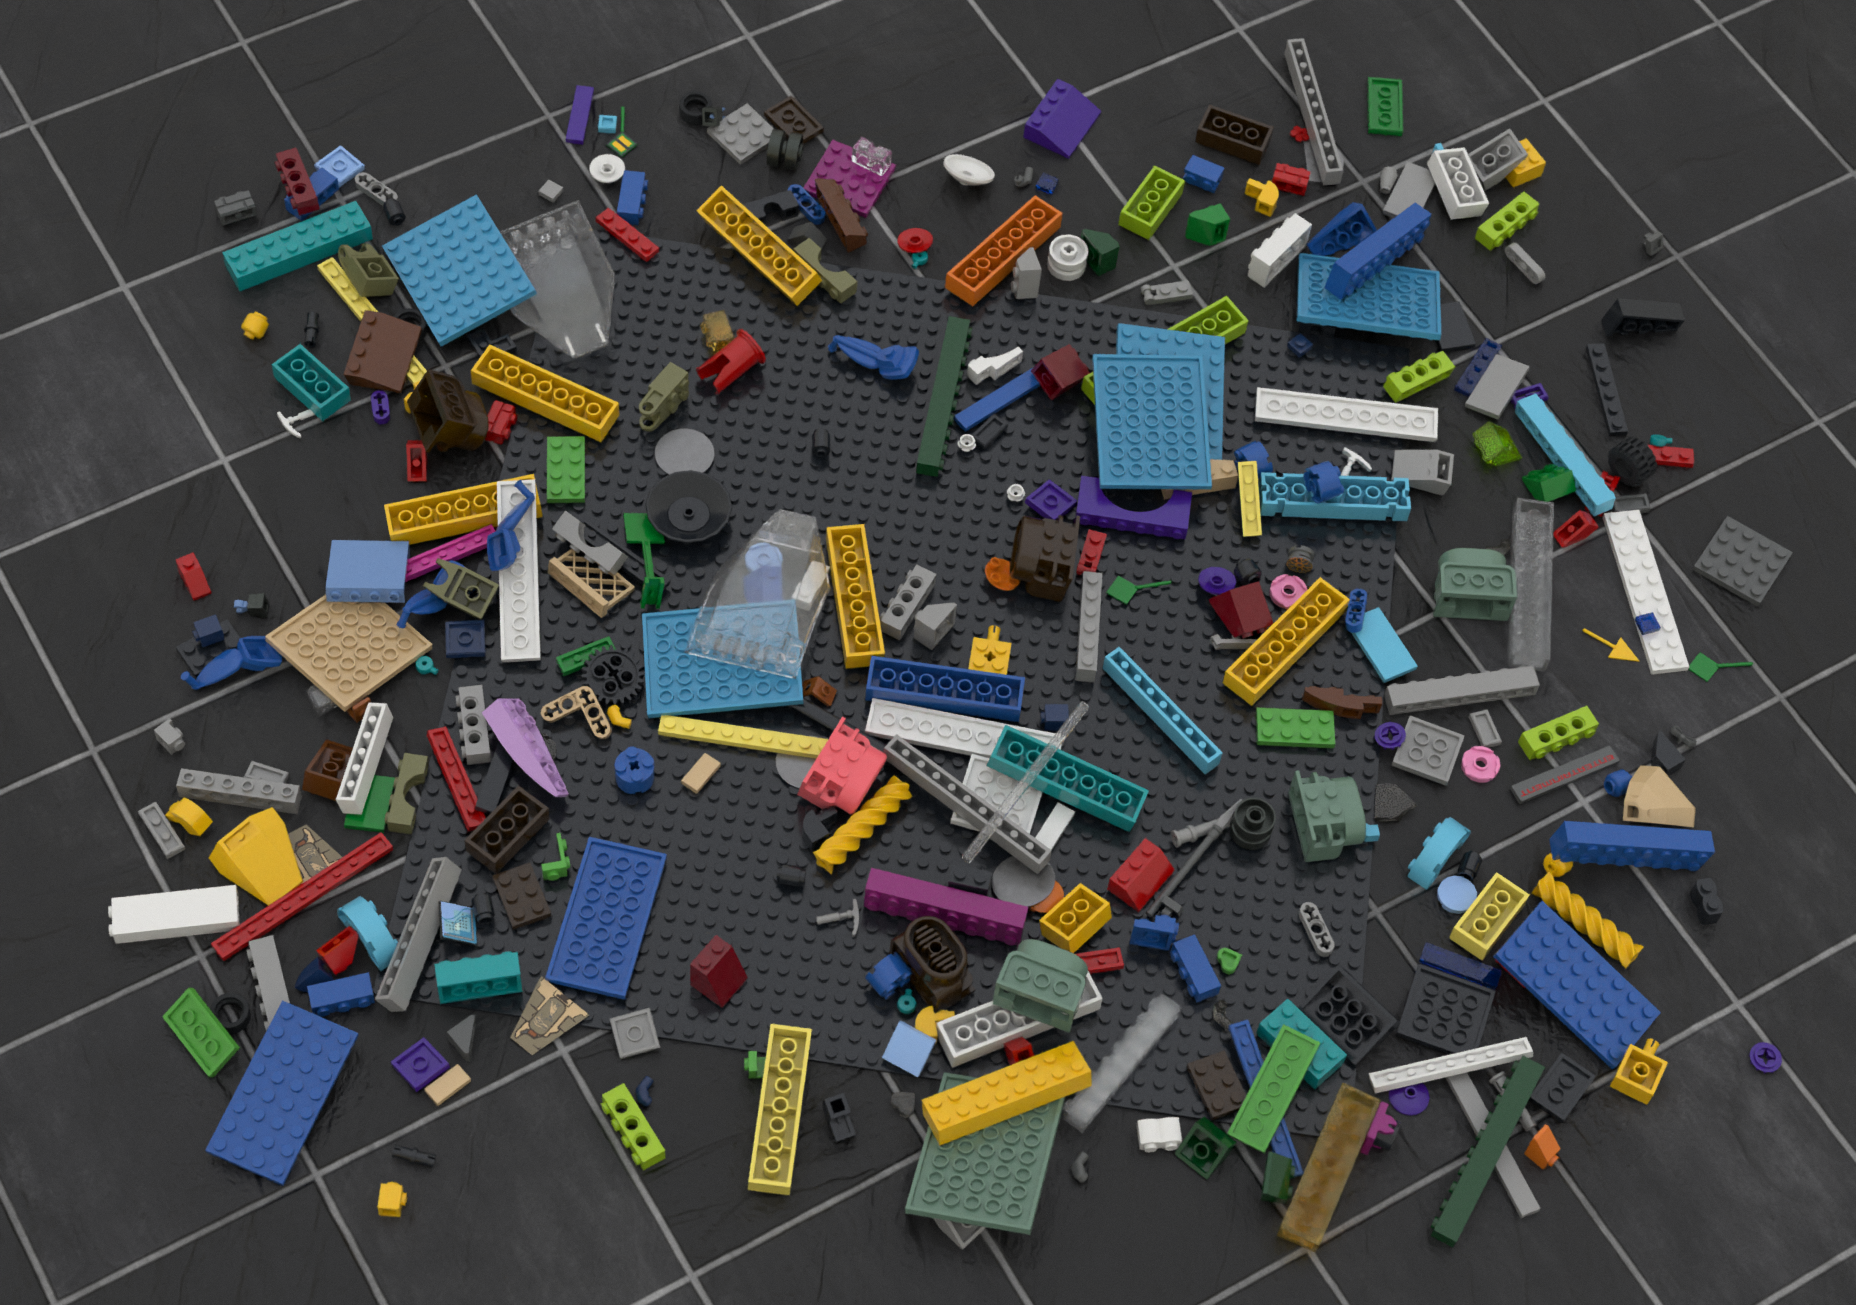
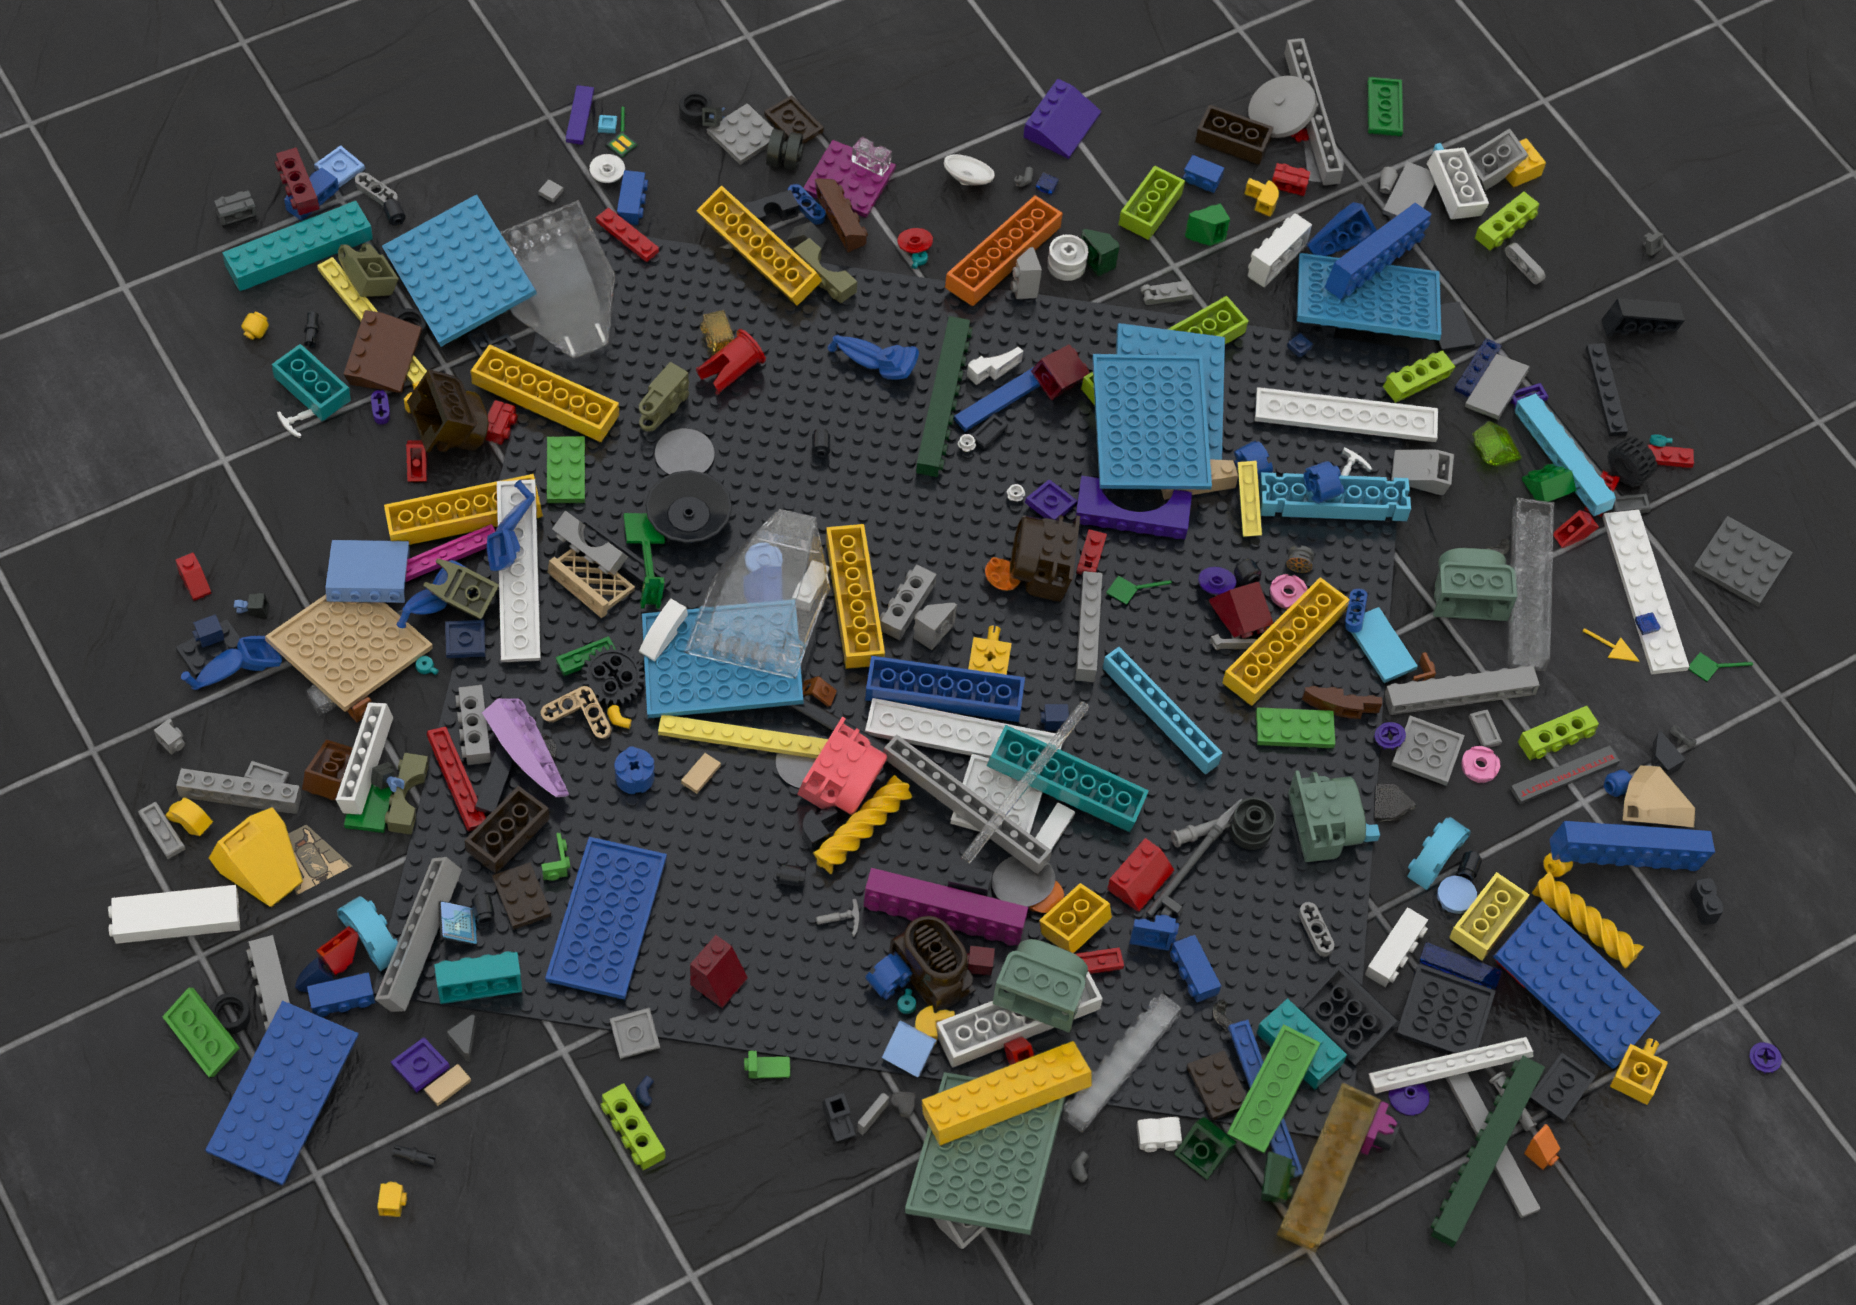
(302, 896): red plate -> none
(384, 777): none -> pearl dark grey piece
(546, 1017): sticker -> none
(663, 629): none -> white slope
(779, 1109): light yellow brick -> none
(872, 1113): none -> light grey tile
(980, 960): none -> dark red brick
(1229, 960): bright green tile -> none
(1284, 104): none -> light grey dish
(1396, 947): none -> white brick
(1427, 667): none -> dark orange bracket

